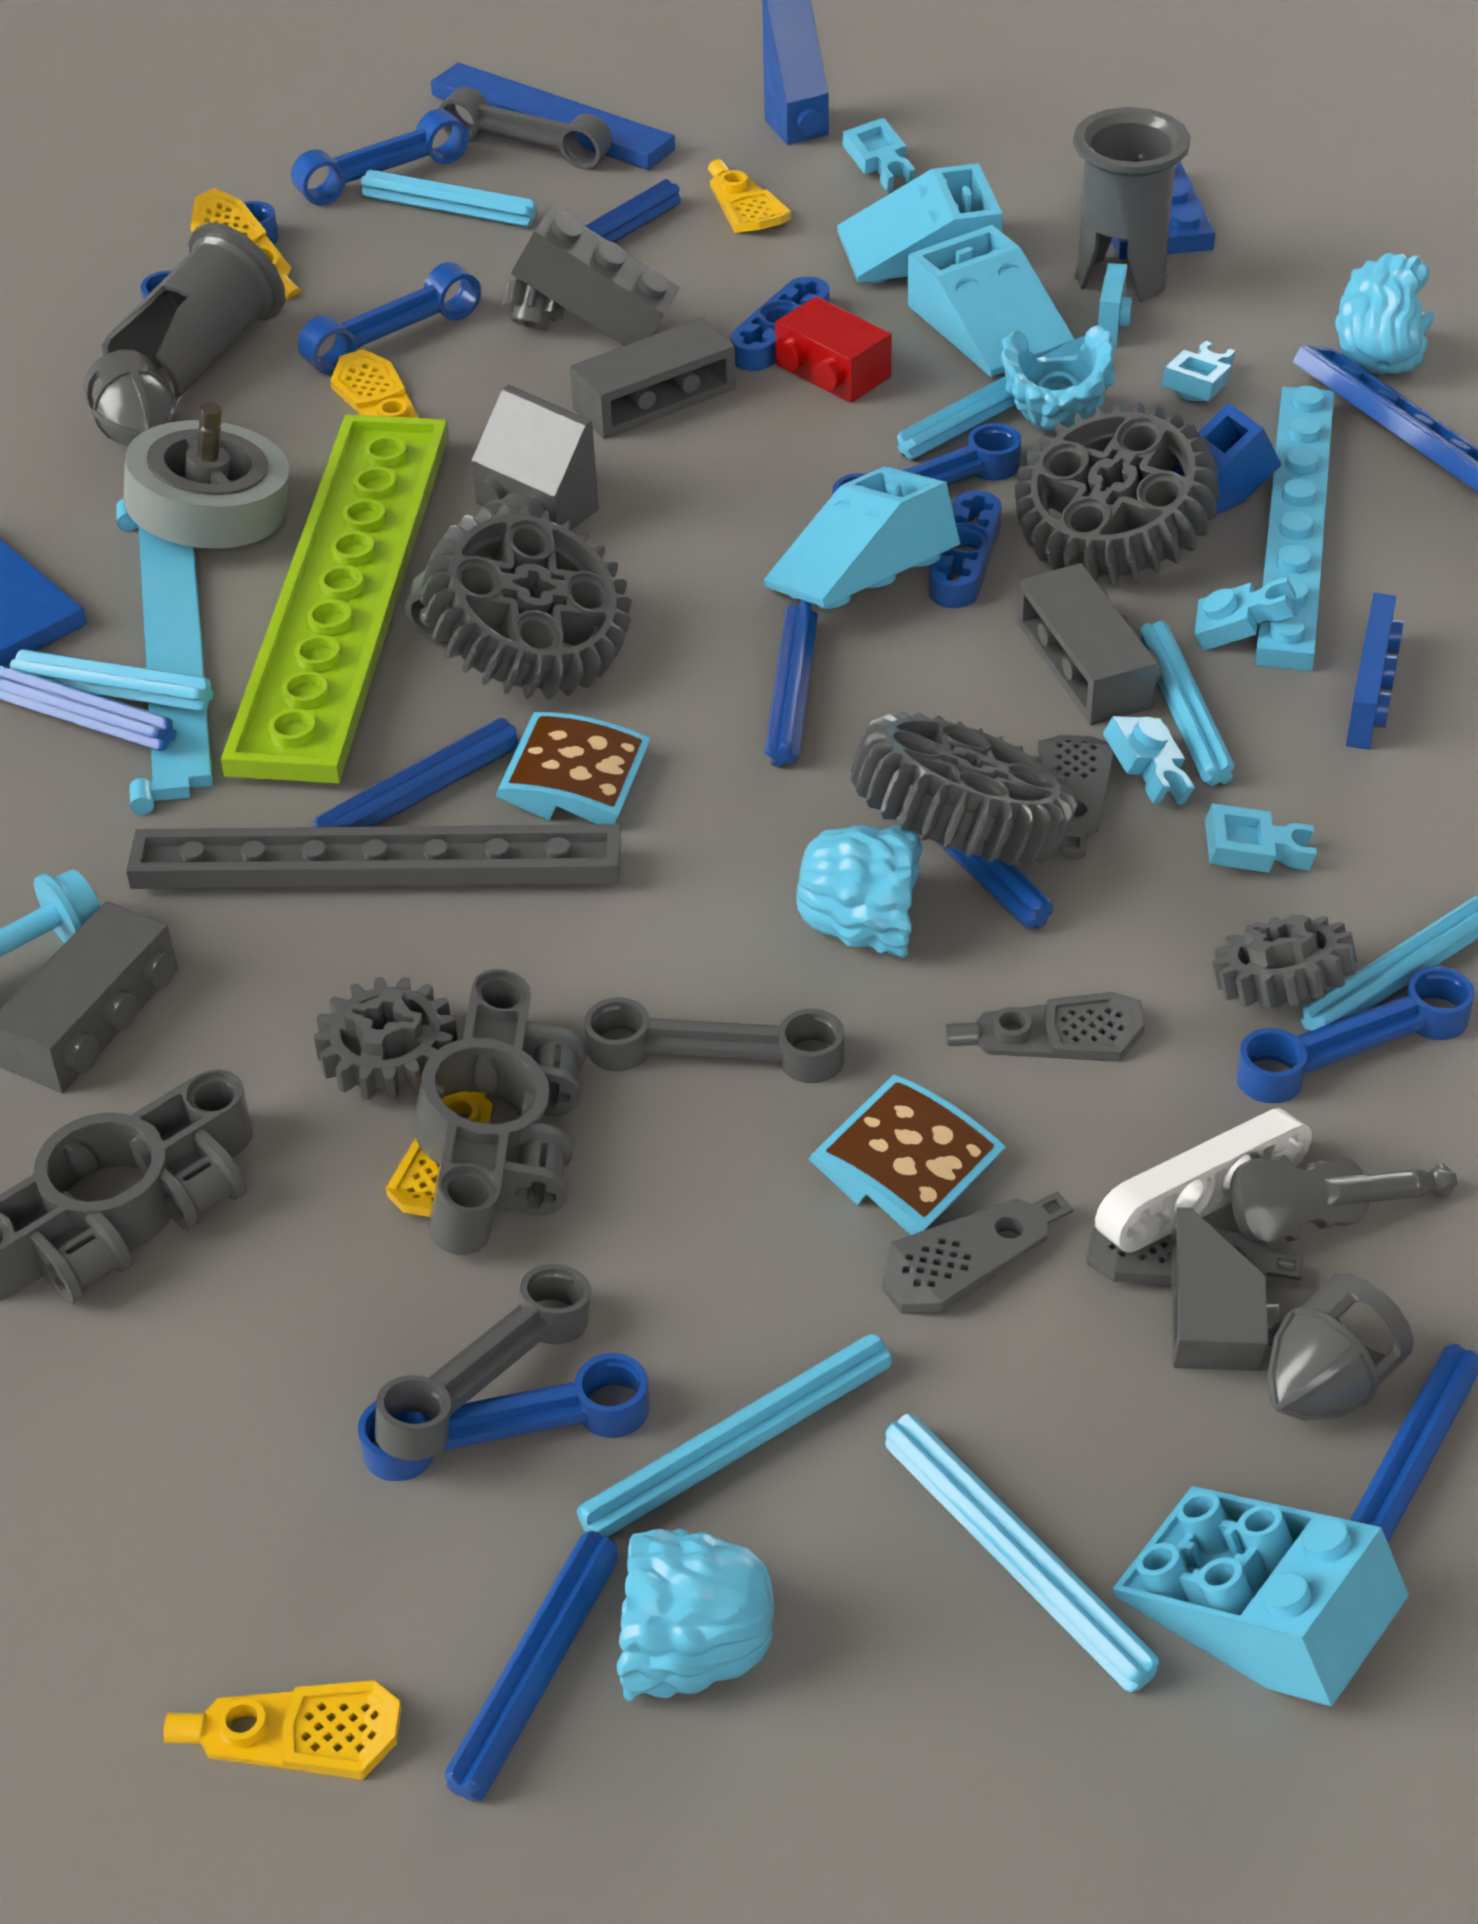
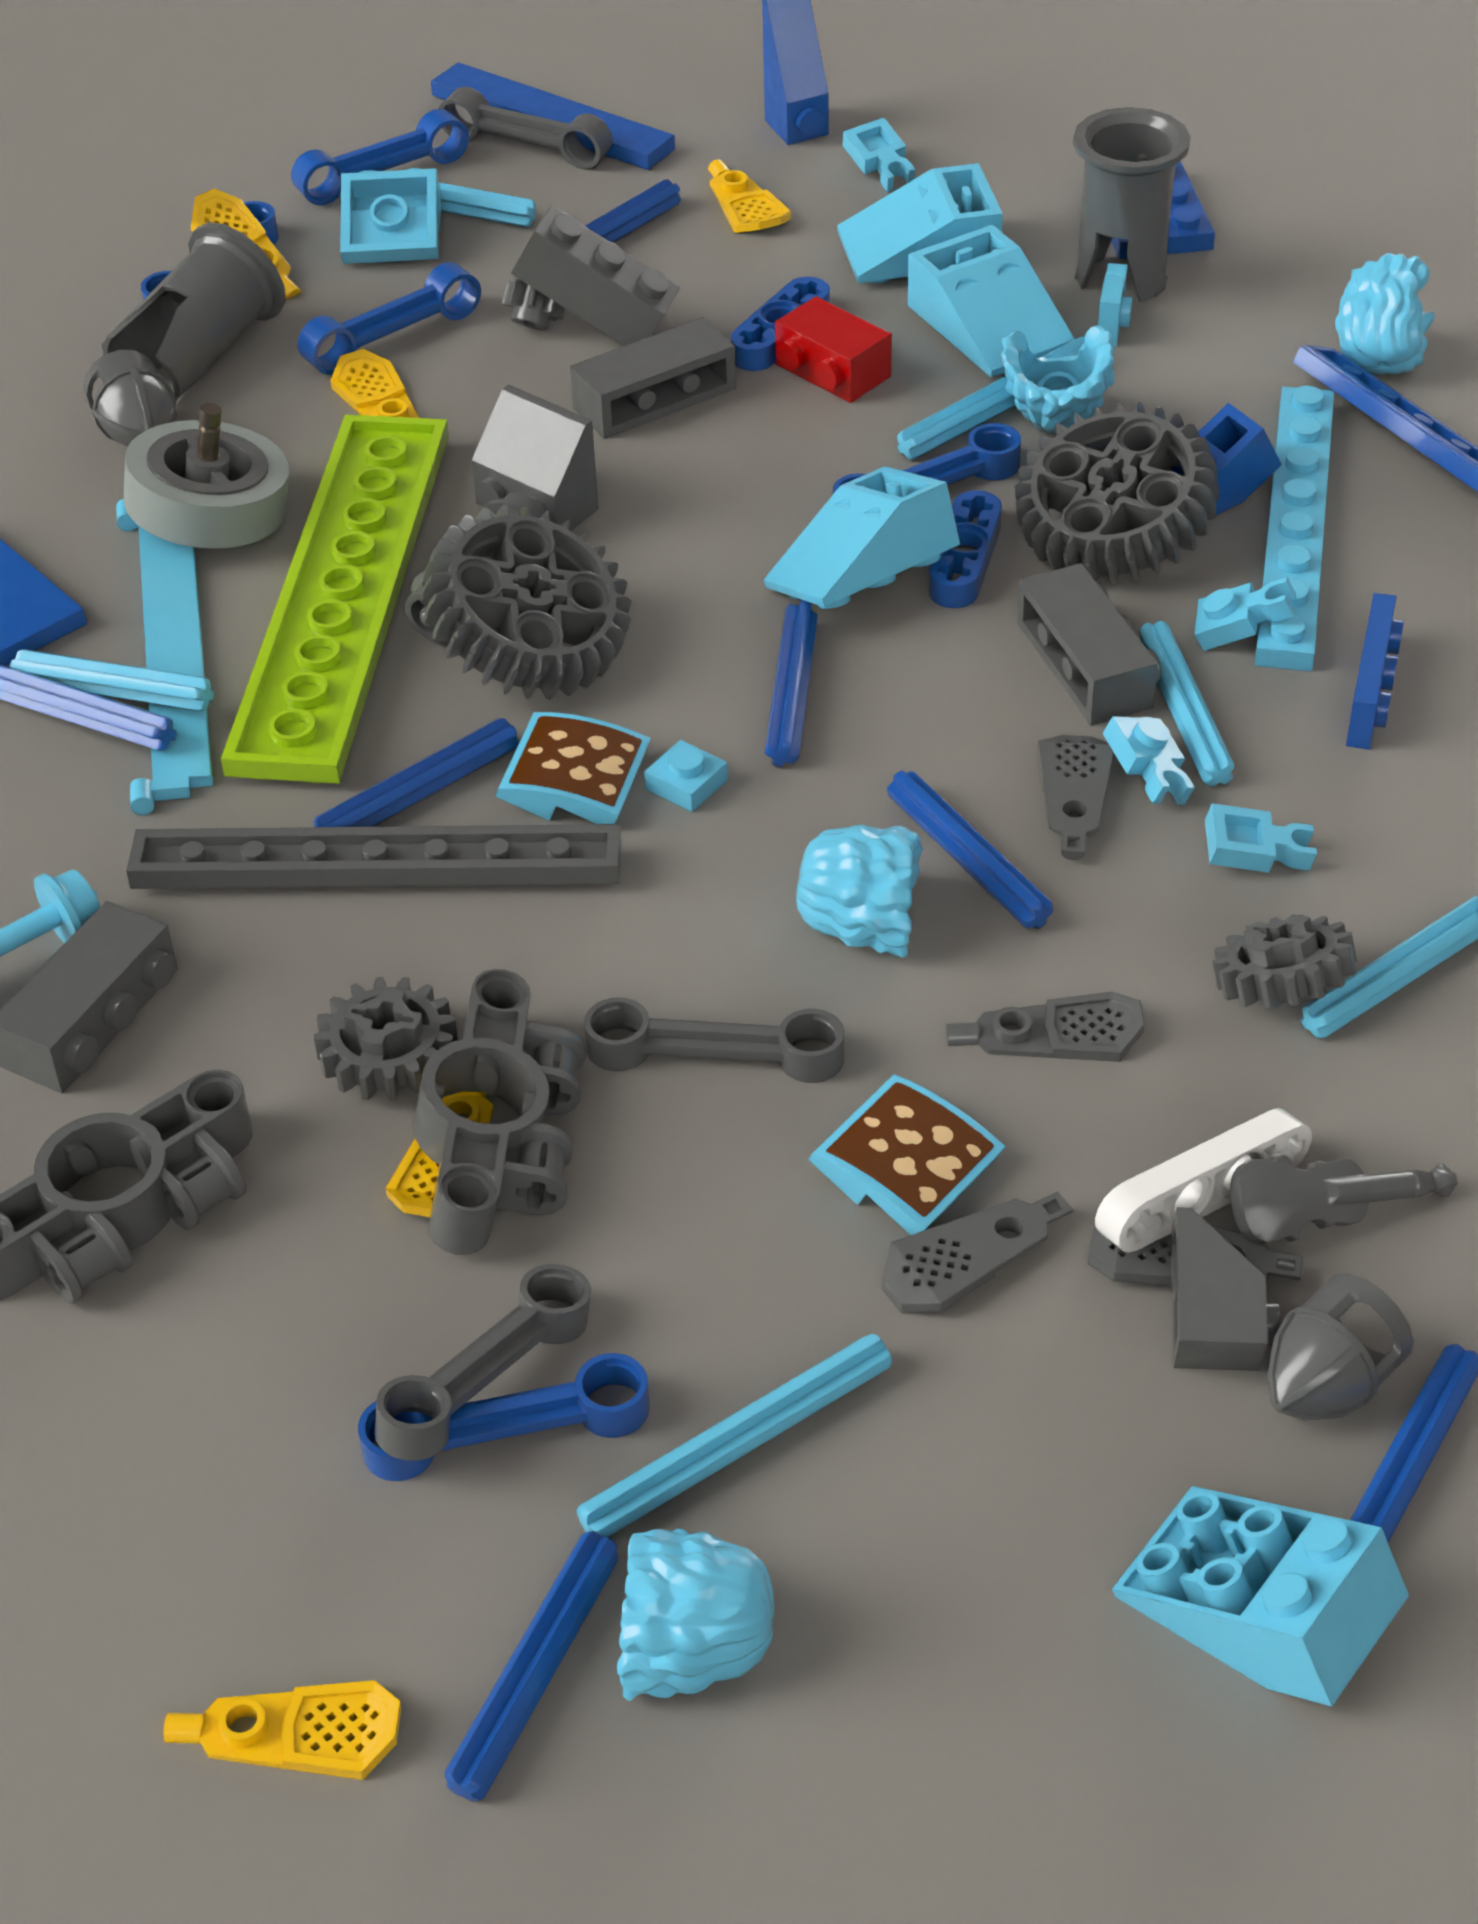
(390, 216): none -> medium azure plate
(686, 775): none -> medium azure plate
(963, 788): dark grey gear -> none
(1022, 1554): axle -> none
(1198, 375): medium azure plate -> none
(1354, 1034): blue piece -> none

